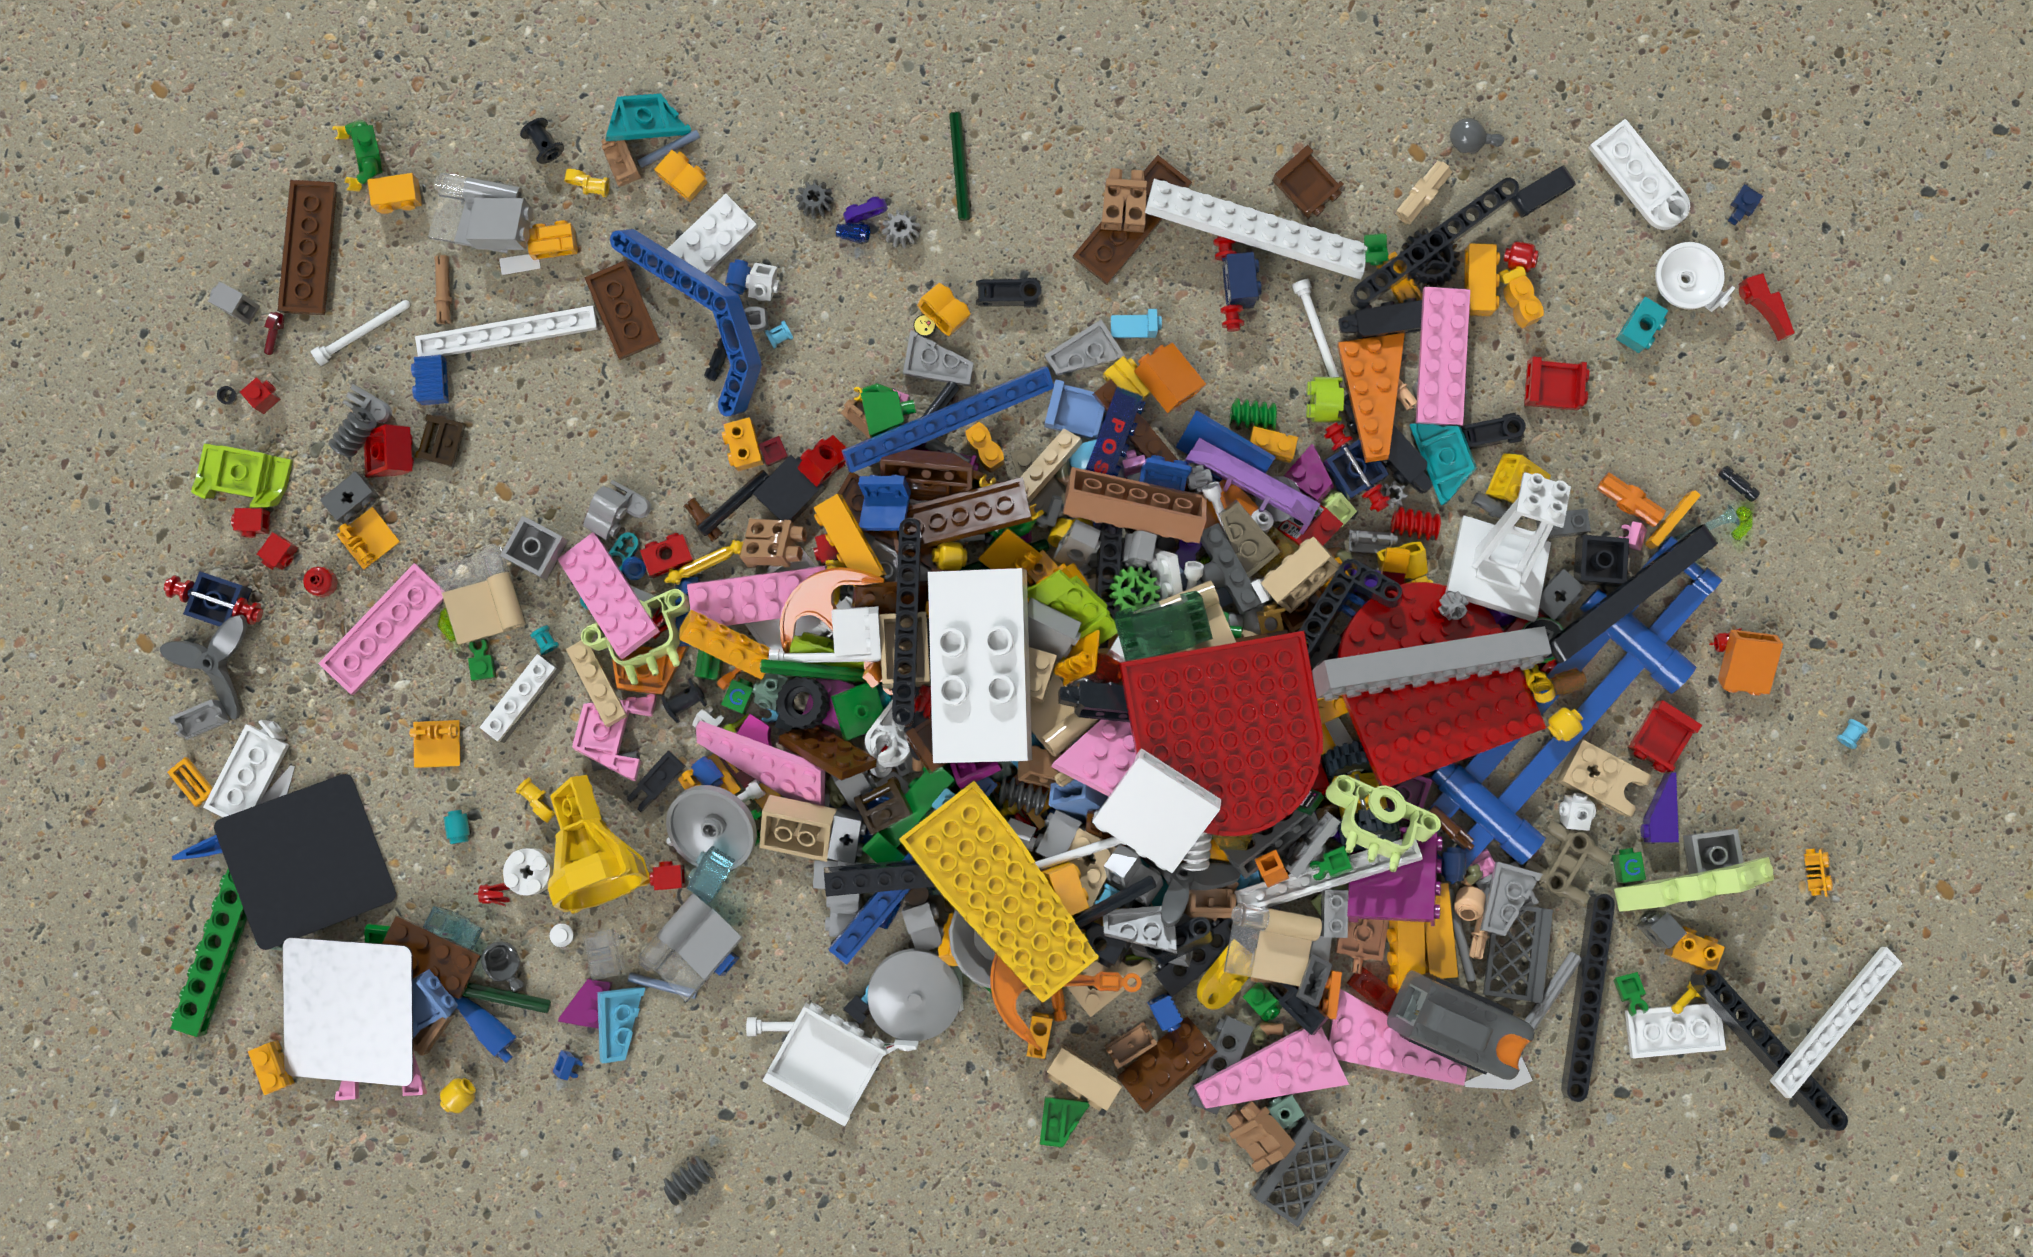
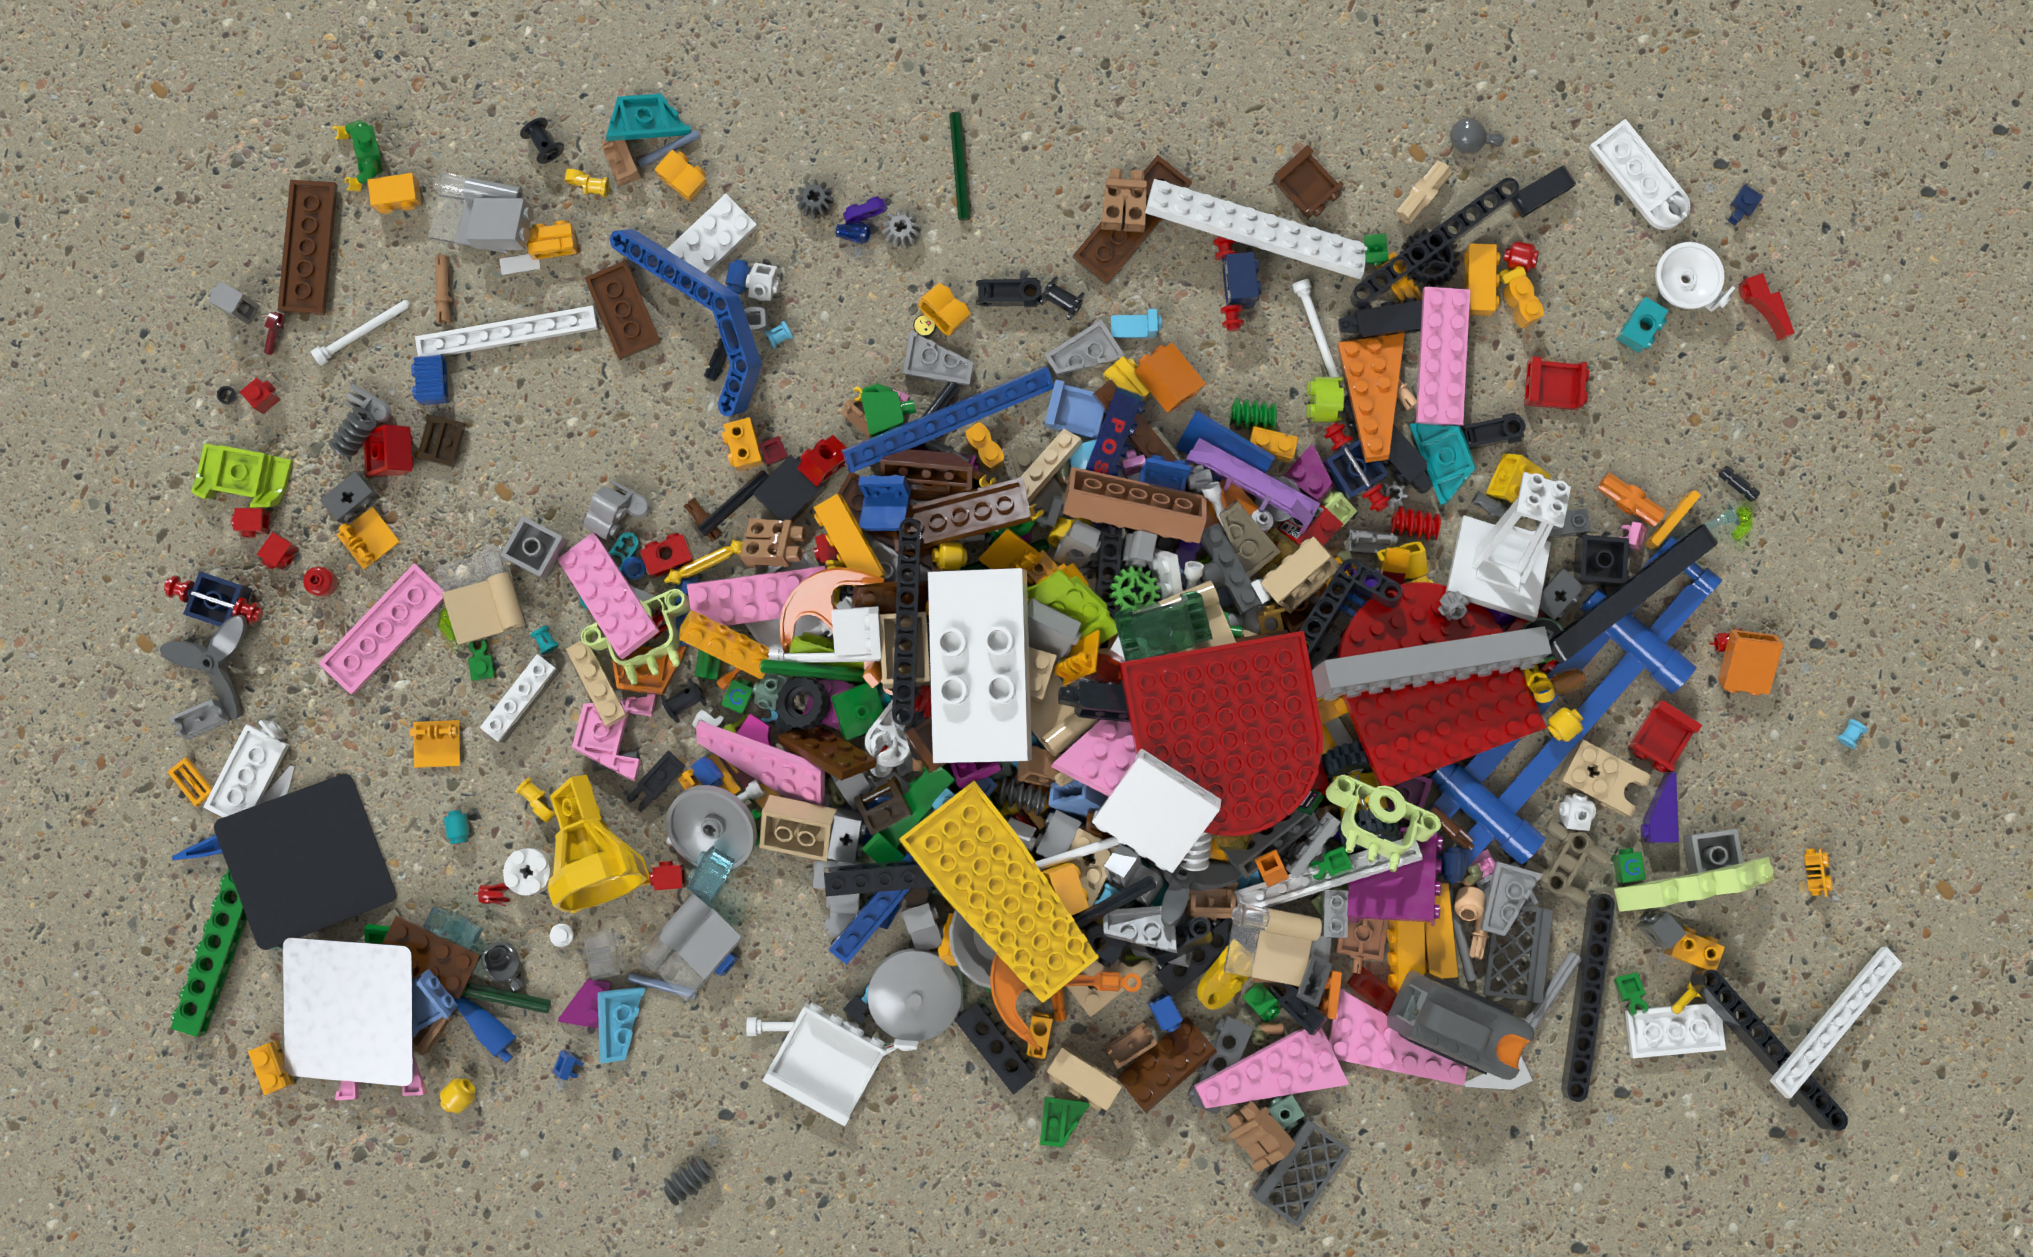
(1012, 1079): none -> black brick
(1062, 298): none -> black hose

